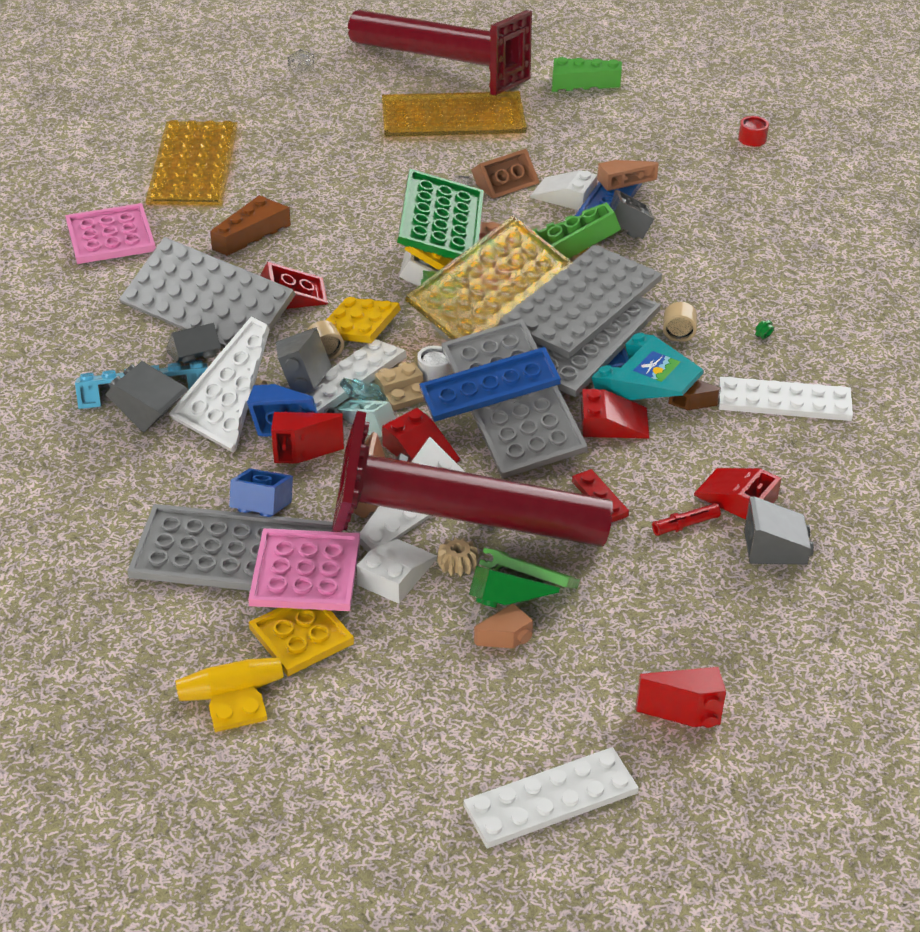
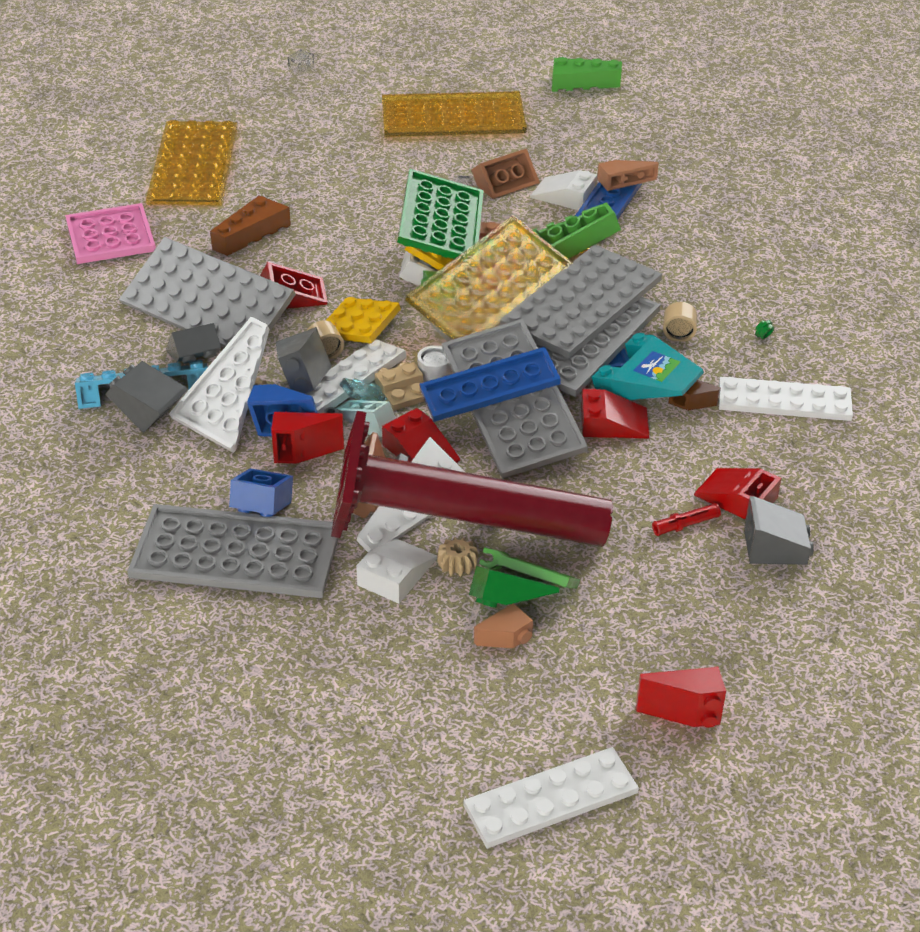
(232, 690): yellow plate -> none
(300, 636): yellow plate -> none
(305, 570): bright pink plate -> none
(502, 49): dark red piece -> none
(590, 484): red plate -> none
(631, 214): dark grey slope -> none
(753, 131): red piece -> none

